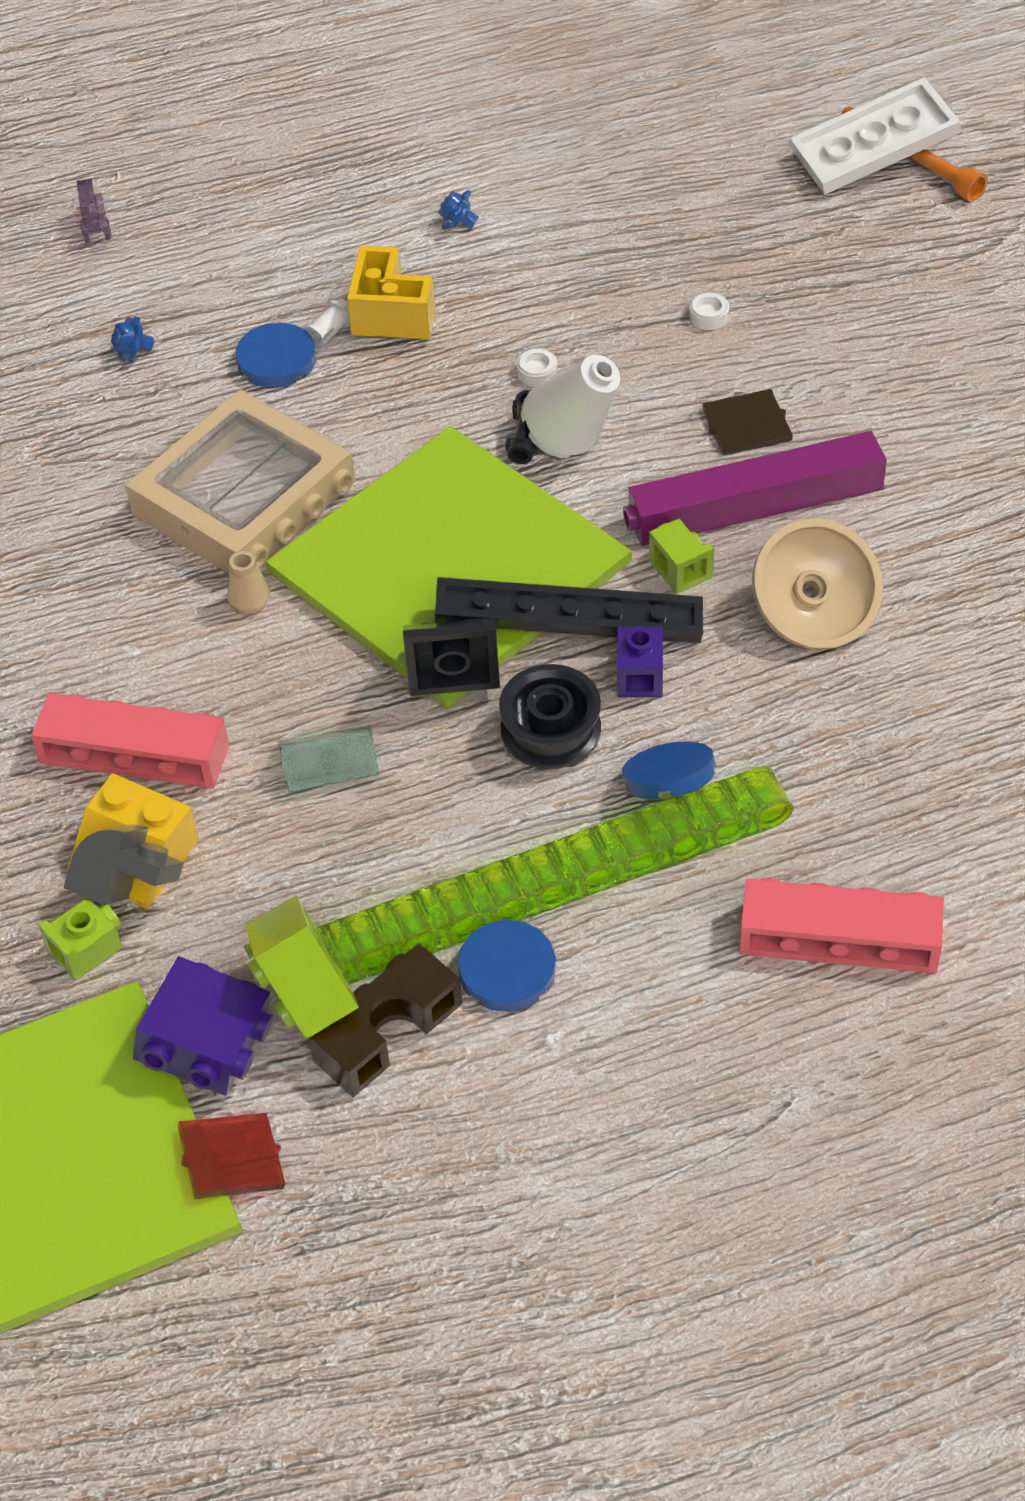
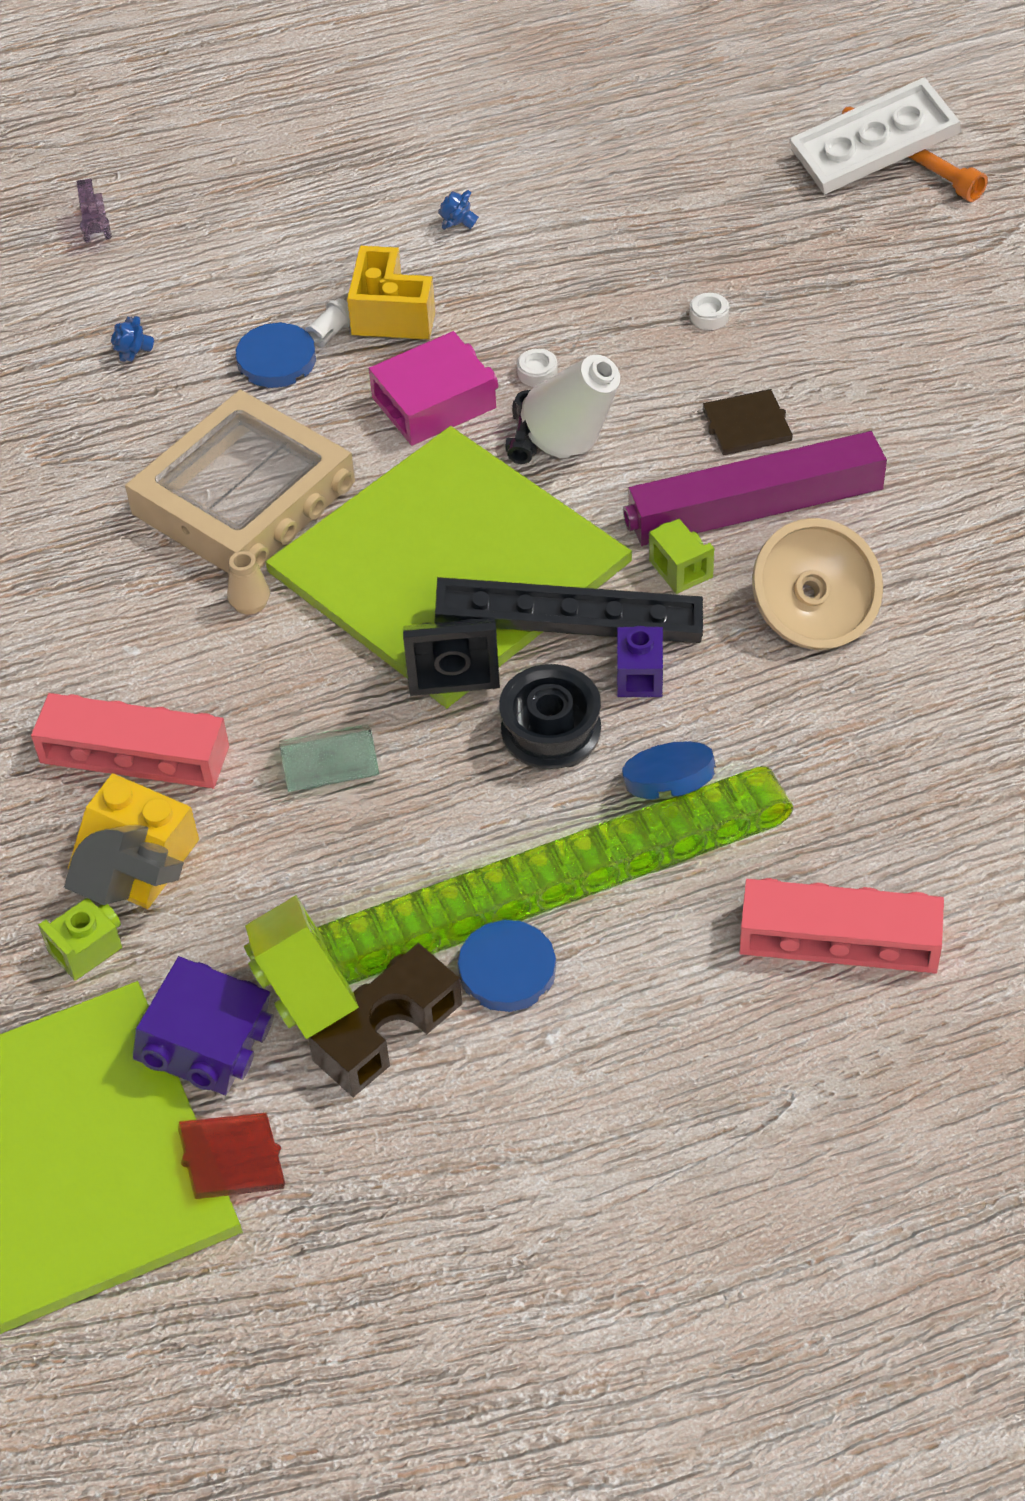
(433, 387): none -> dark pink brick

